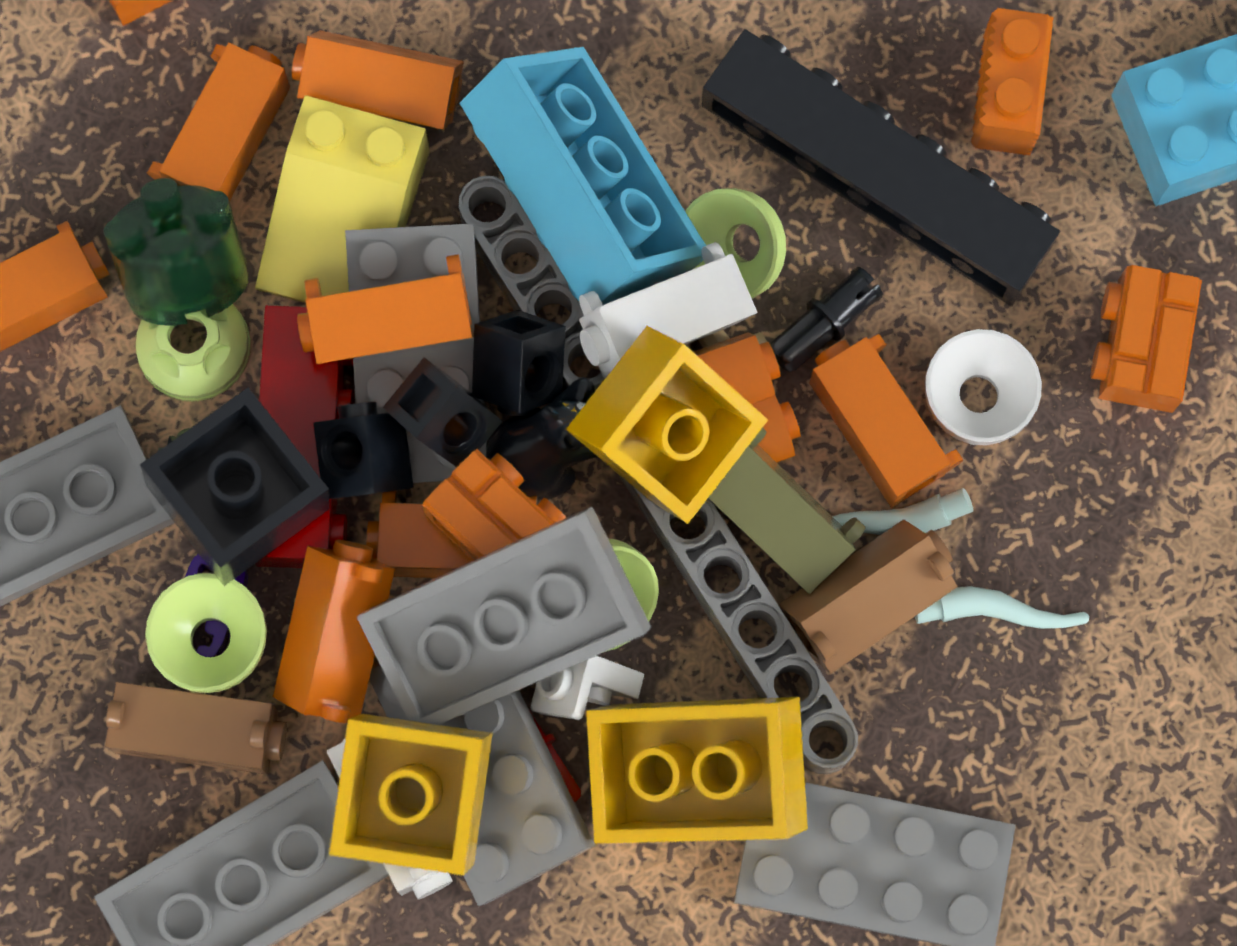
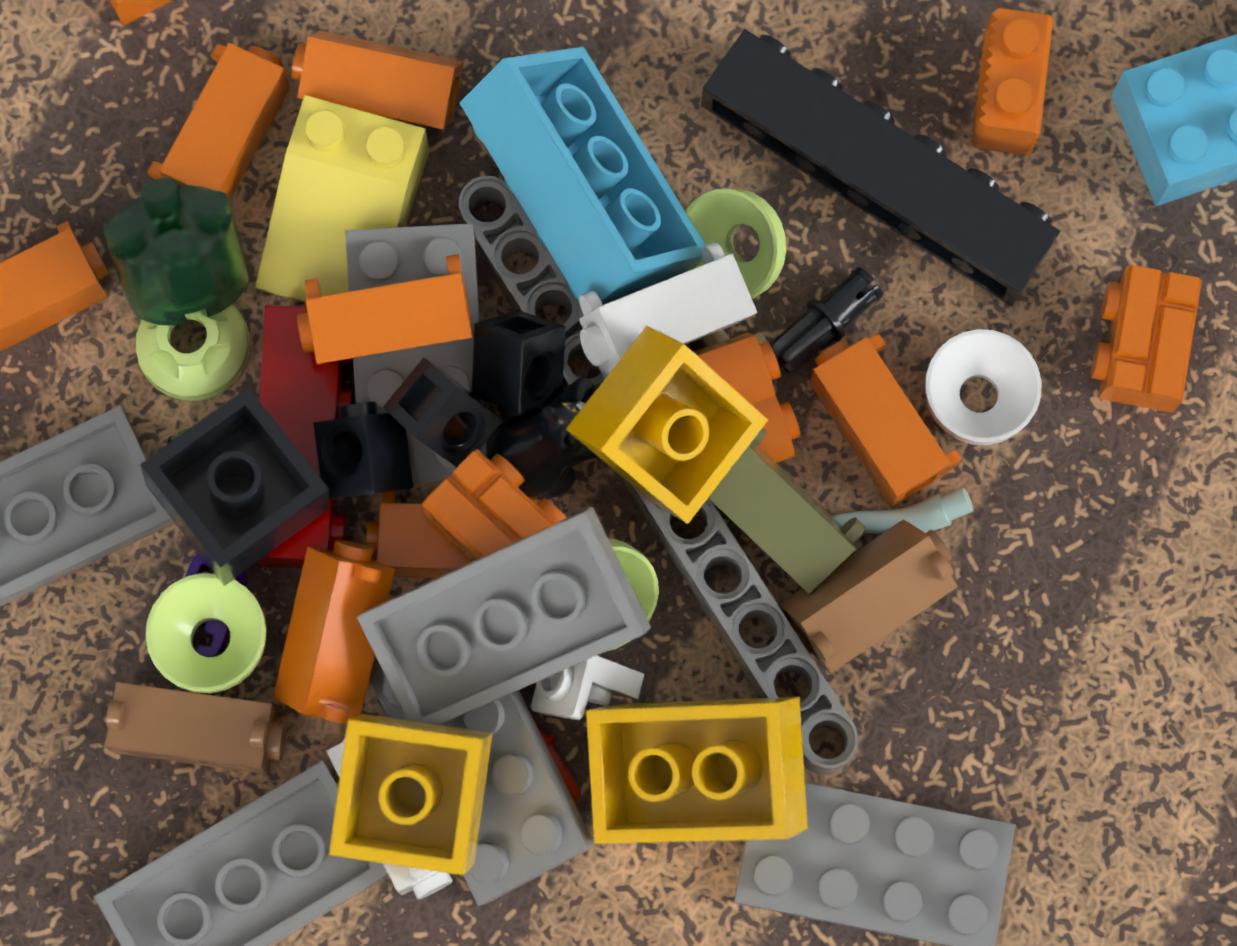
(980, 601): light aqua animal -> none

